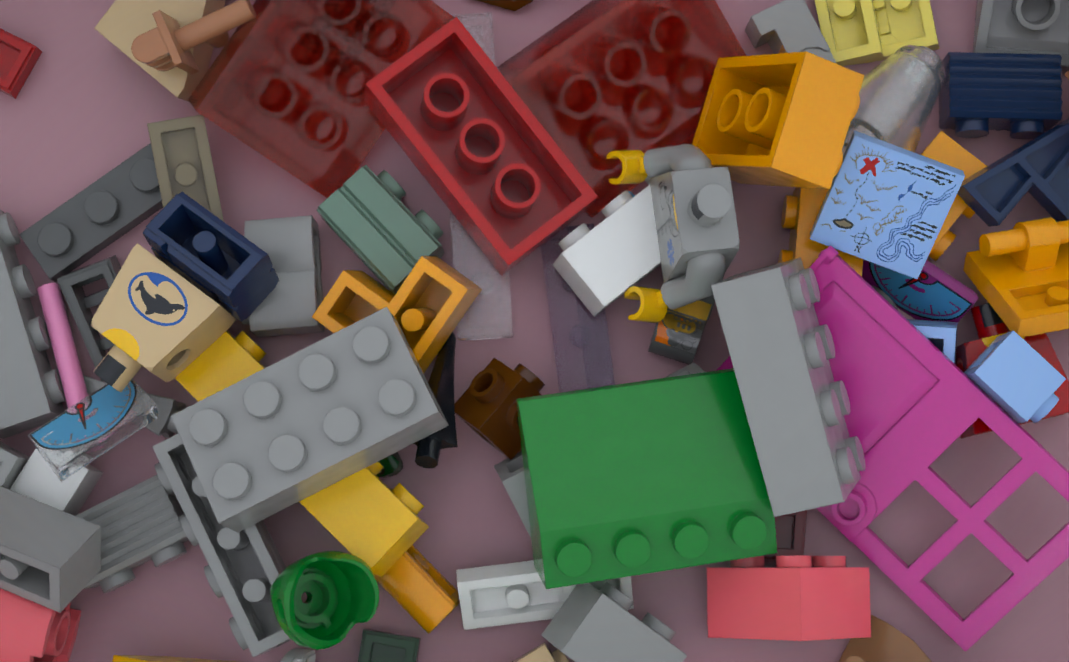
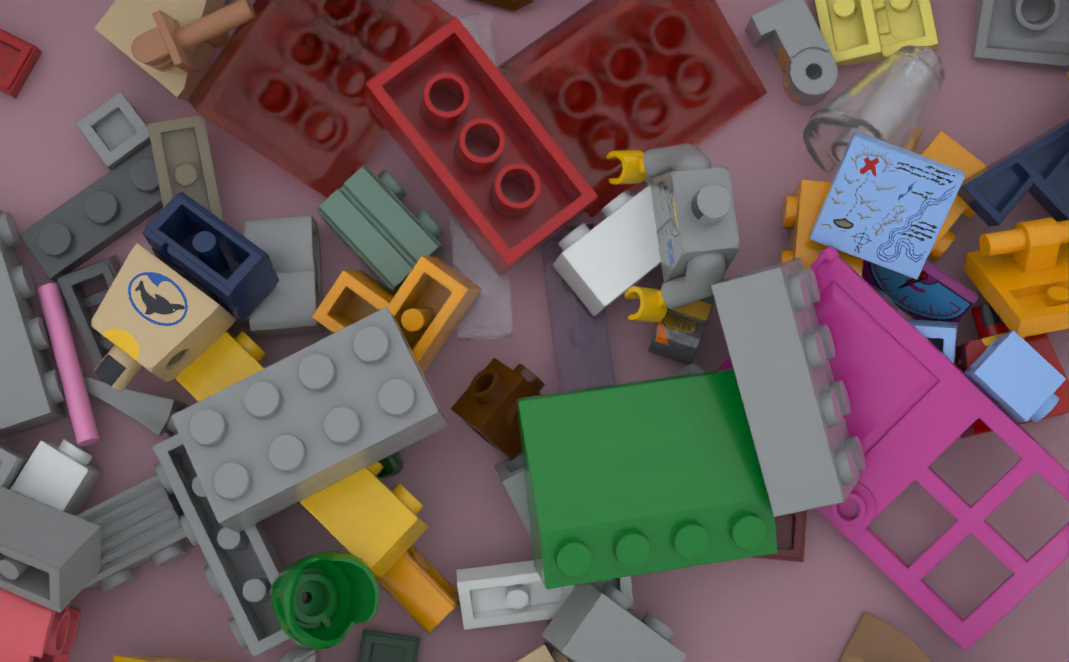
(93, 427): slope -> none
(115, 131): none -> light grey plate
(442, 386): black piece -> none
(778, 118): light orange brick -> none
(791, 602): coral brick -> none
(1000, 94): dark blue brick -> none

